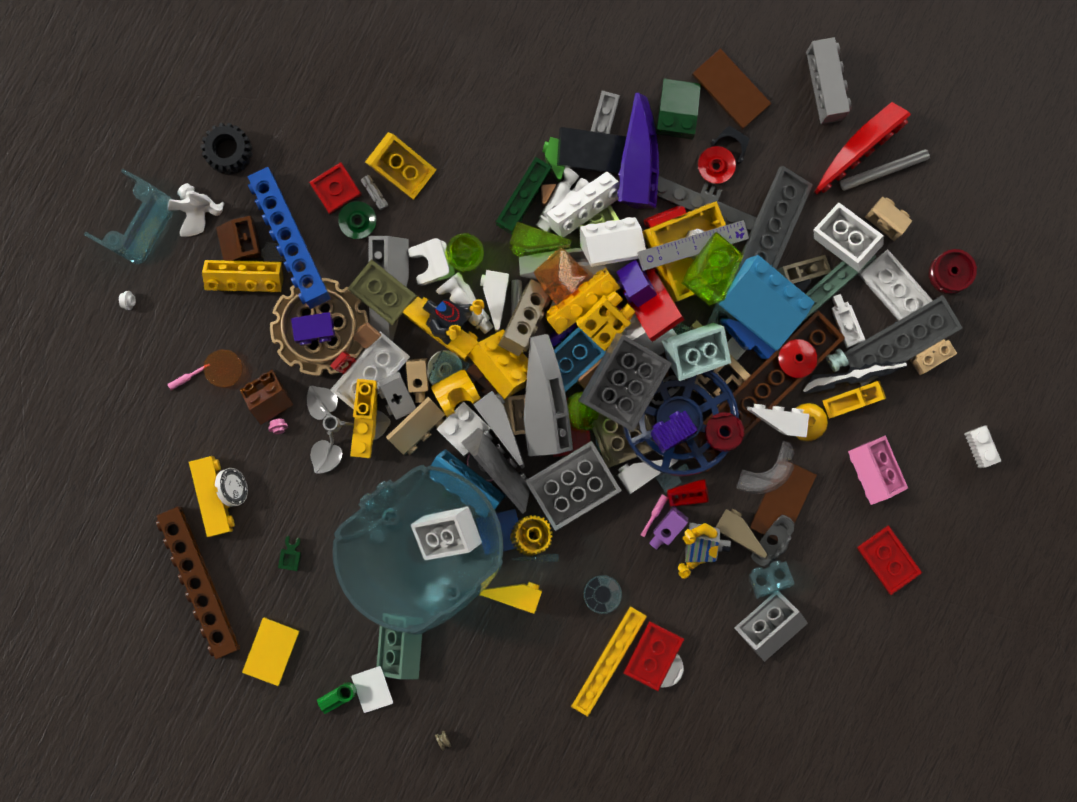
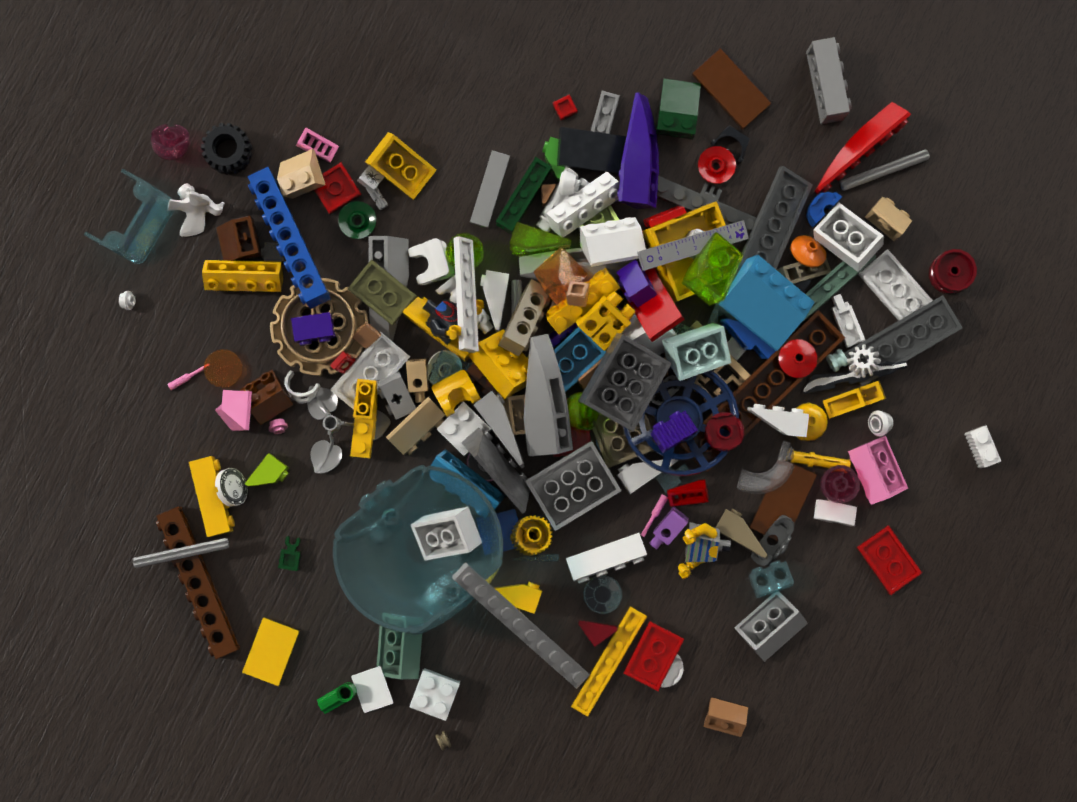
(170, 142): none -> clear pink cylinder
(180, 552): none -> light grey axle
(235, 409): none -> bright pink slope
(268, 472): none -> lime slope
(297, 396): none -> white helmet
(300, 175): none -> tan slope
(307, 132): none -> bright pink slope
(370, 178): none -> light grey tile
(434, 694): none -> white brick
(466, 294): none -> white plate
(490, 189): none -> light grey tile
(520, 625): none -> light grey plate
(565, 107): none -> red tile
(568, 183): none -> white cone
(577, 293): none -> medium nougat slope
(596, 631): none -> dark red slope
(606, 557): none -> white brick
(726, 717): none -> medium nougat panel
(808, 251): none -> orange dish
(812, 459): none -> yellow pin
(819, 203): none -> blue cylinder
(835, 512): none -> white slope
(840, 484): none -> clear pink cylinder
(859, 366): none -> white gear
(880, 423): none -> white cone
(933, 356): tan window -> none

